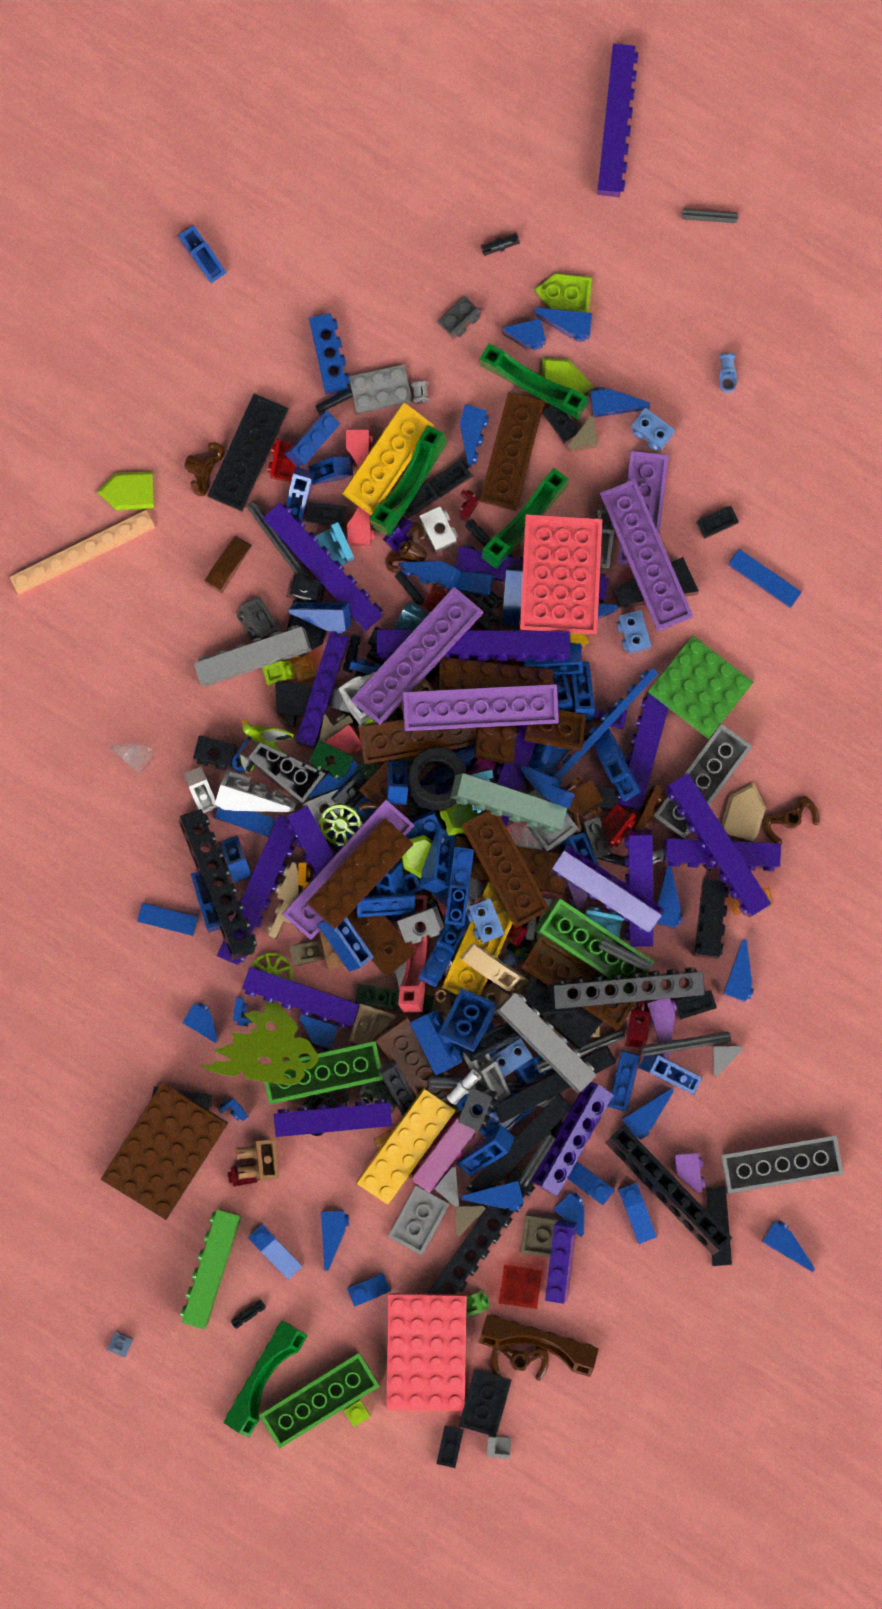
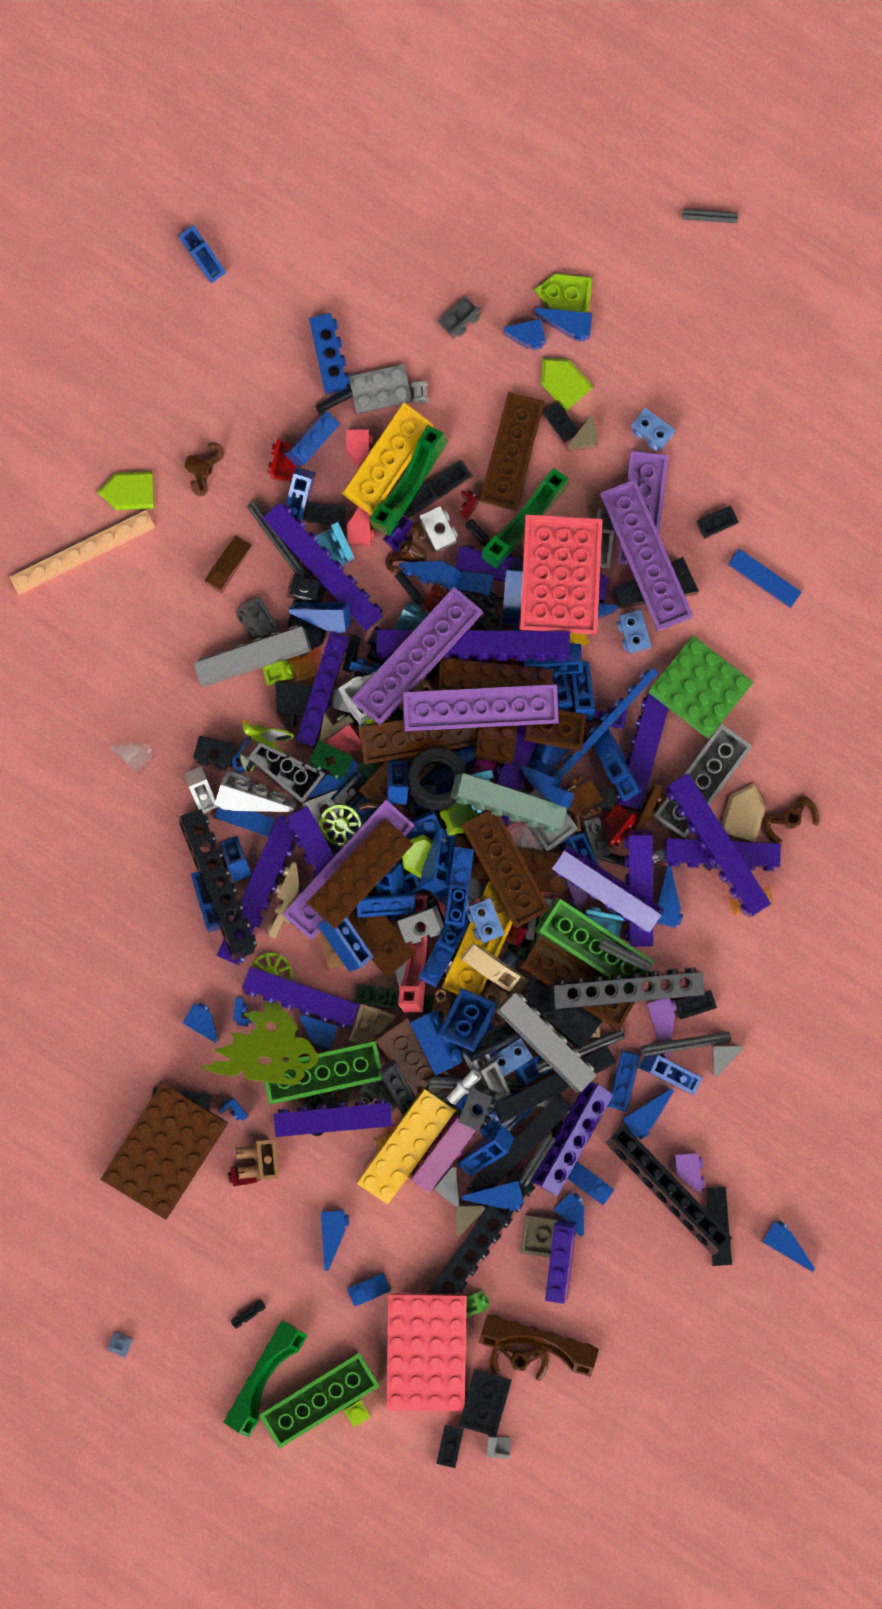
(167, 919): blue tile -> none
(211, 1268): bright green brick -> none
(247, 452): black plate -> none
(275, 1251): slope -> none
(303, 874): light orange bracket -> none
(307, 953): dark tan slope -> none
(332, 470): blue slope -> none
(418, 1220): light grey plate -> none
(471, 426): blue slope -> none
(500, 244): black pin -> none
(520, 1286): clear red plate -> none
(557, 395): green arch -> none
(610, 402): blue slope -> none
(616, 120): dark purple brick -> none
(637, 1032): dark red torso -> none
(637, 1213): blue slope -> none
(710, 919): black wedge -> none
(727, 371): medium blue connector -> none
(740, 977): blue slope -> none
(781, 1164): light grey brick -> none

